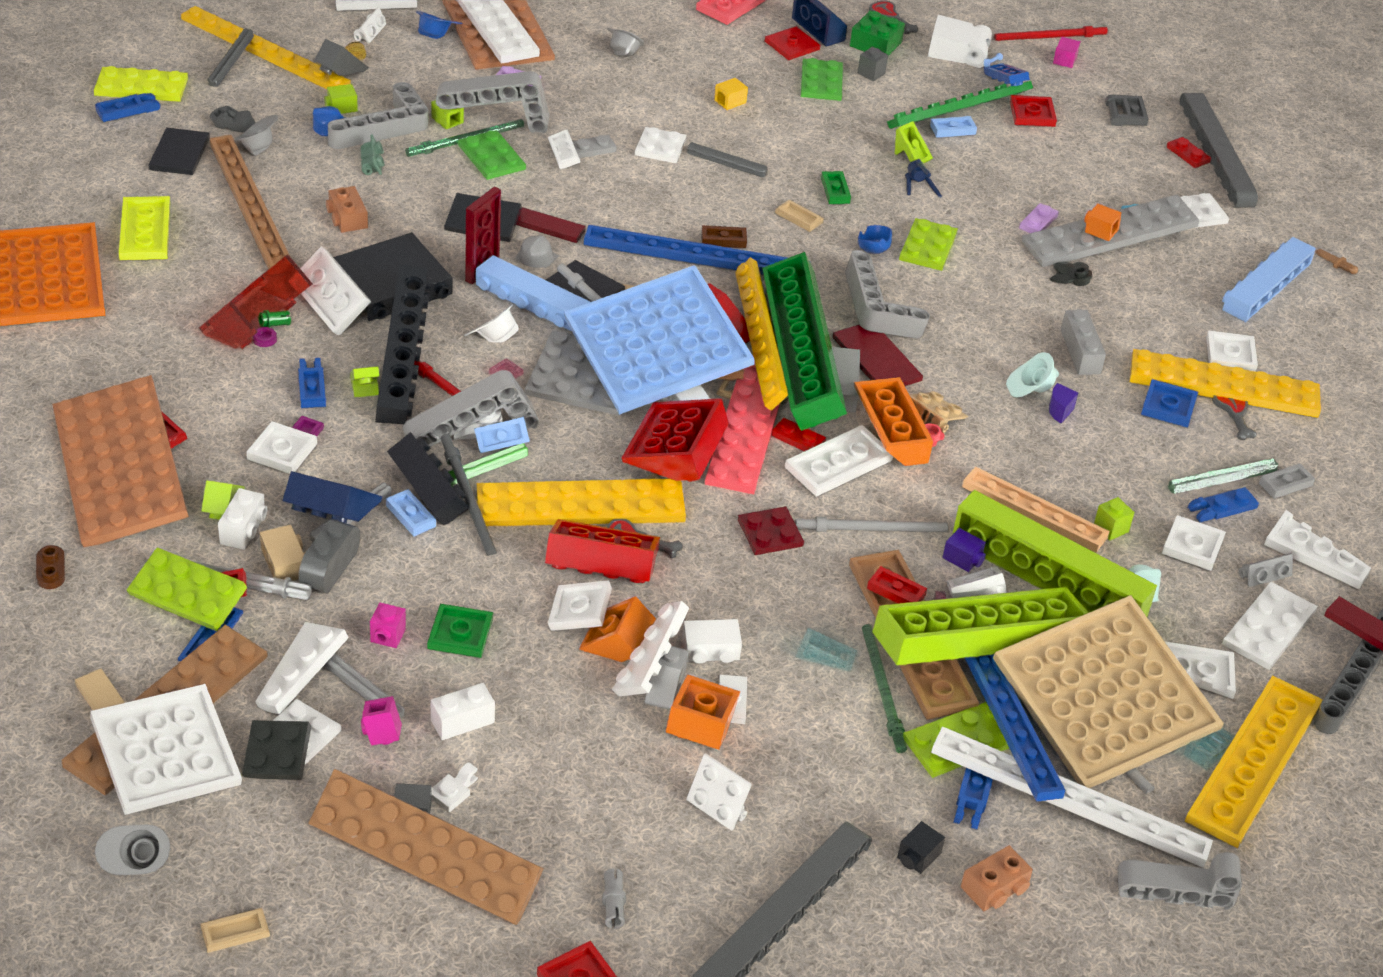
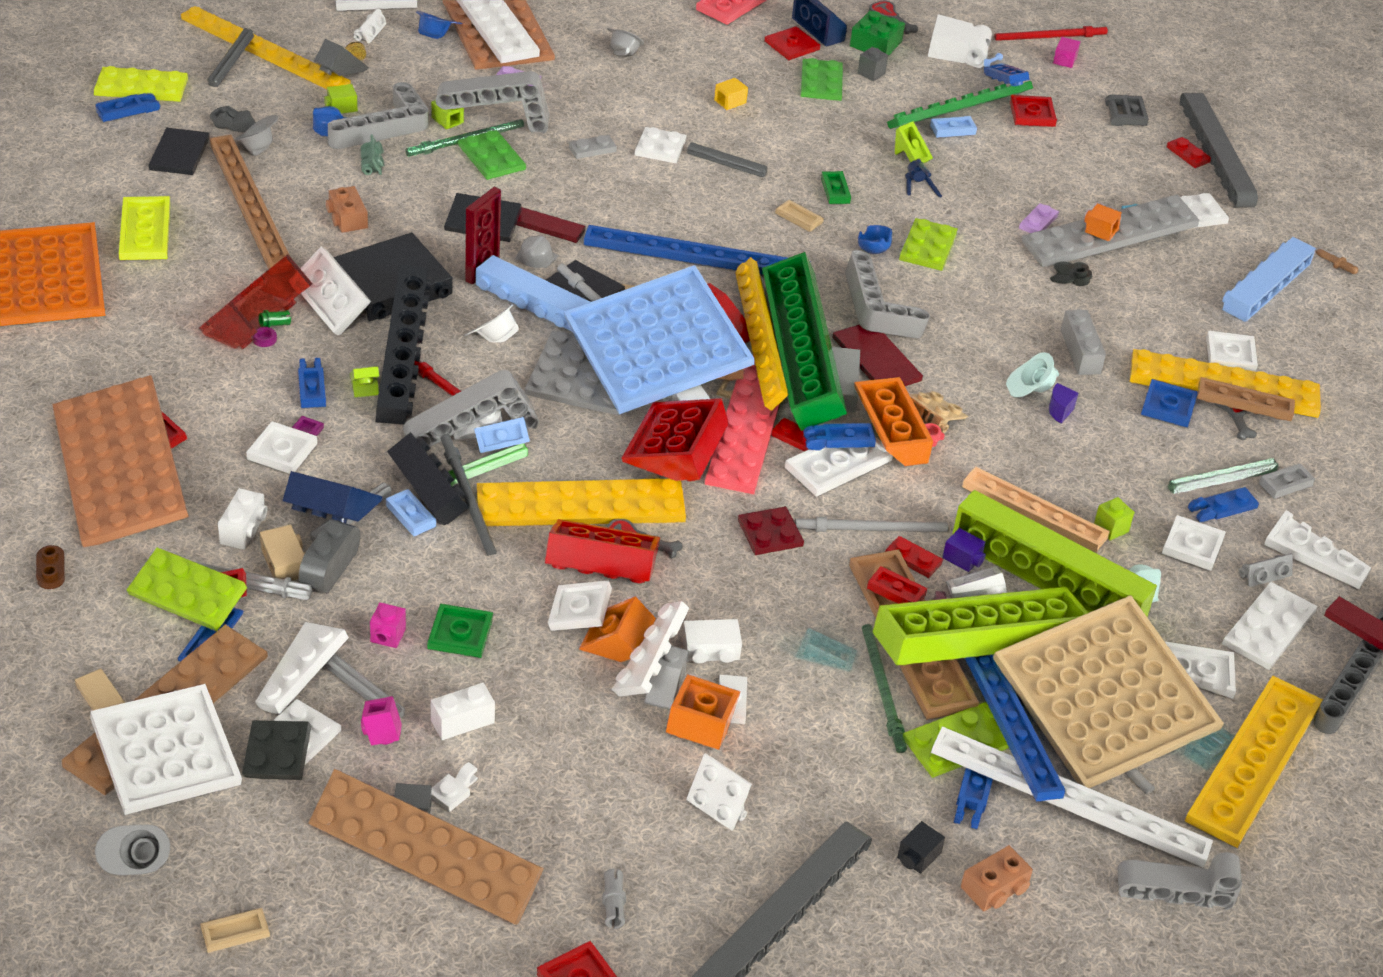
(218, 497): lime slope -> none
(507, 365): clear pink tile -> none
(564, 149): white plate -> none
(724, 236): reddish brown plate -> none
(839, 436): none -> blue hinge
(916, 556): none -> red plate
(1246, 399): none -> medium nougat plate

